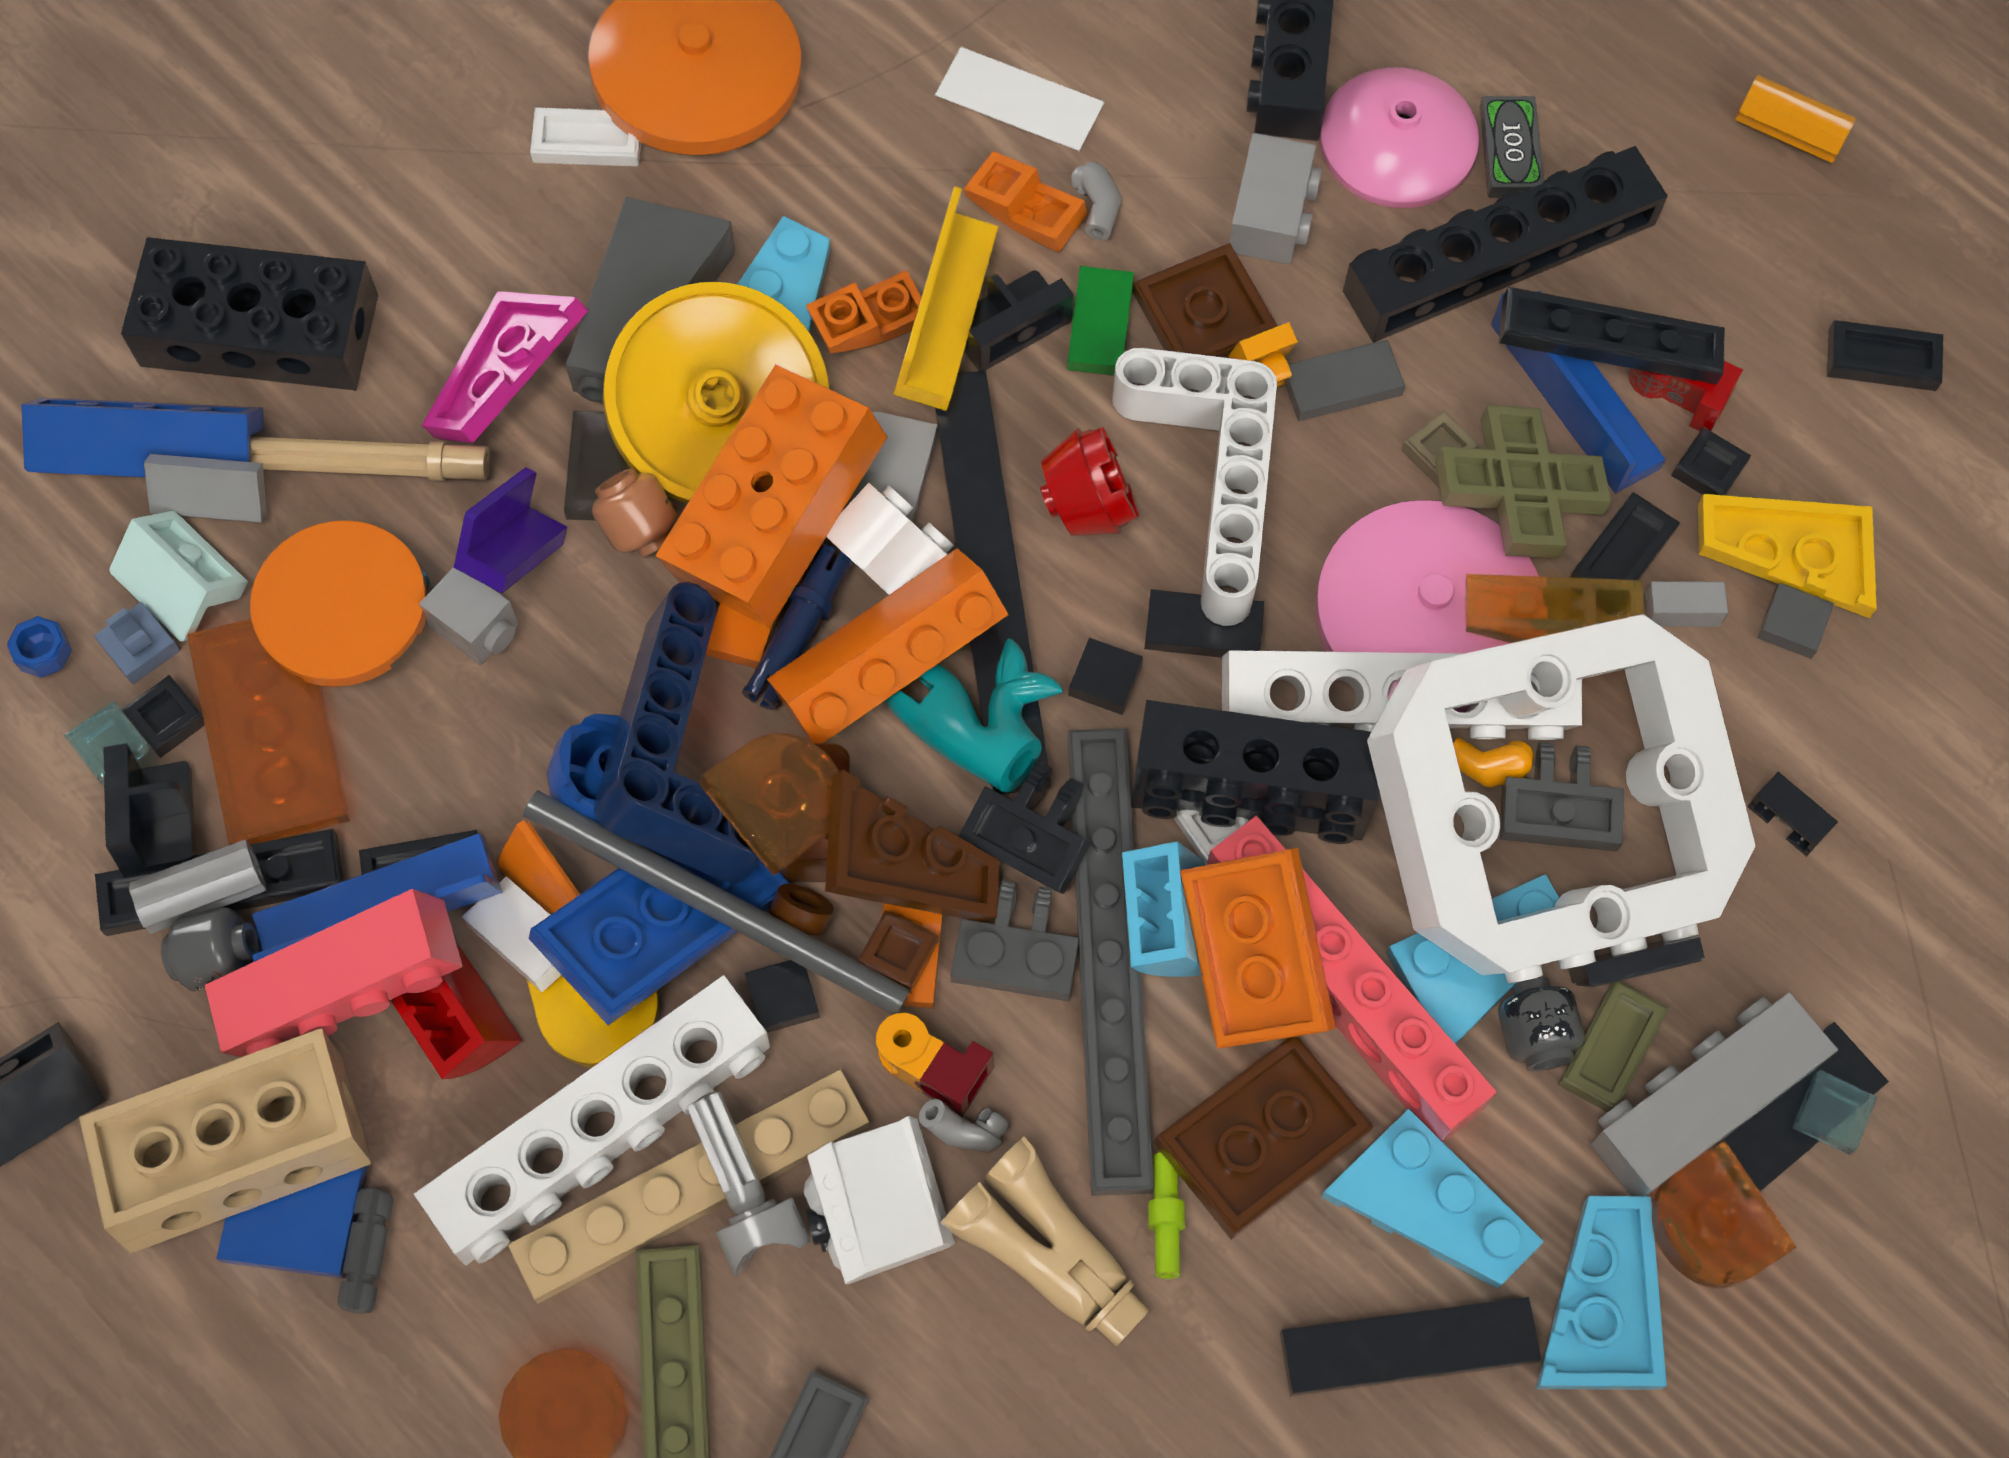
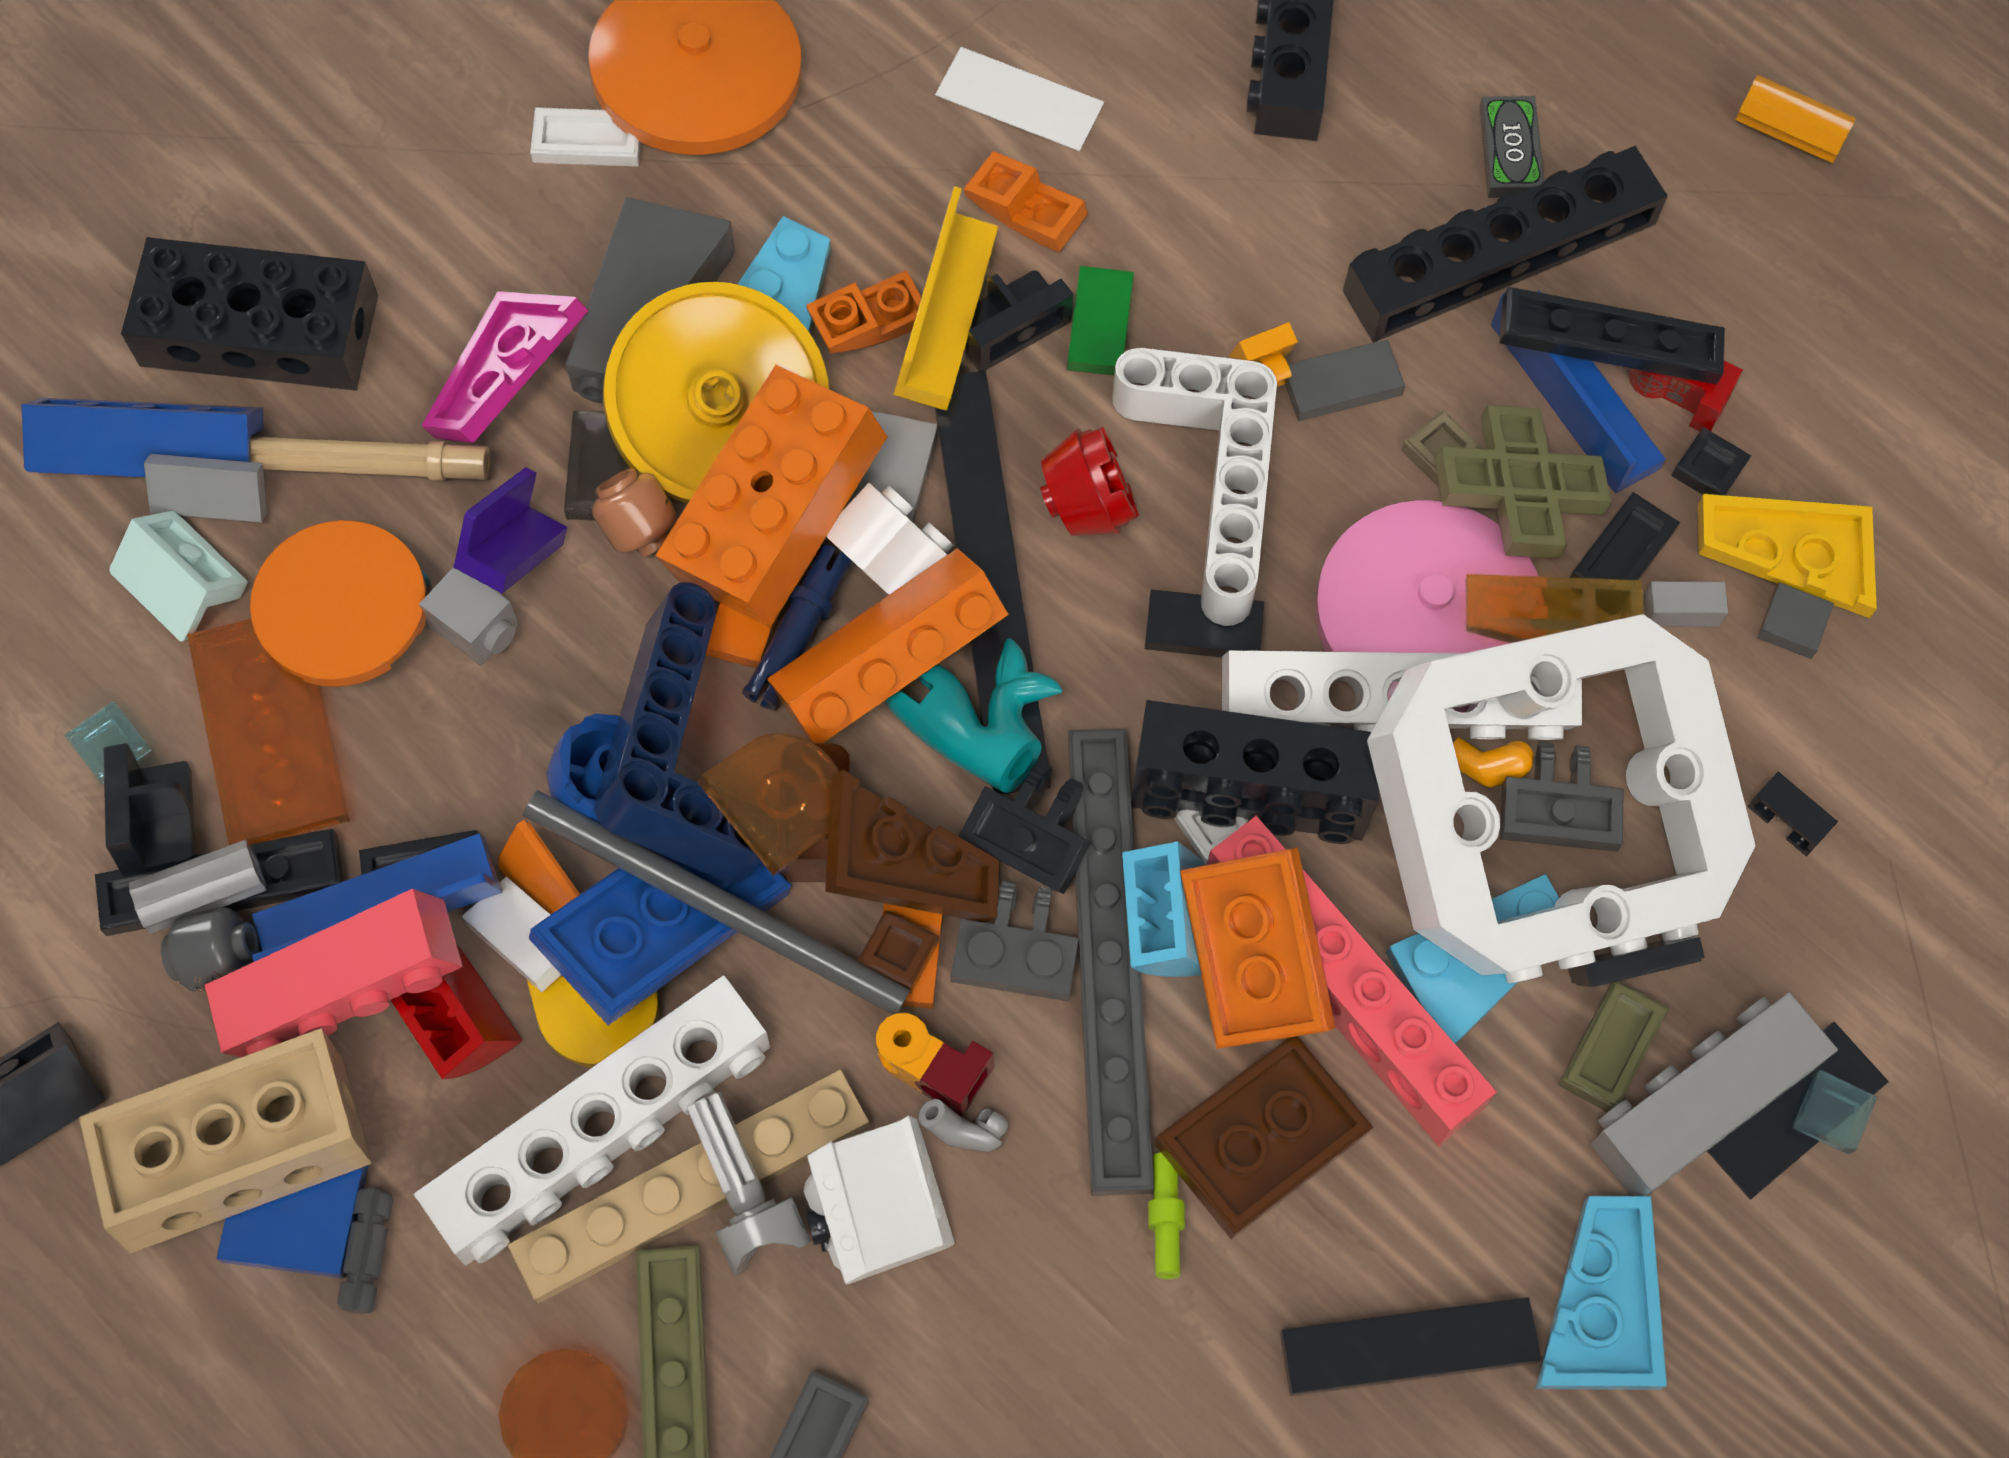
(39, 647): blue tile -> none
(136, 642): sand blue tile -> none
(164, 716): black tile -> none
(782, 995): black tile -> none
(802, 909): reddish brown tile -> none
(1072, 1274): tan piece -> none
(1098, 184): light grey arm -> none
(1105, 676): black tile -> none
(1203, 304): reddish brown tile -> none
(1272, 199): light grey brick -> none
(1398, 158): bright pink dish -> none
(1429, 1196): medium azure wing -> none
(1541, 1024): dark grey head -> none
(1717, 1222): clear orange tile -> none
(1885, 355): black tile -> none

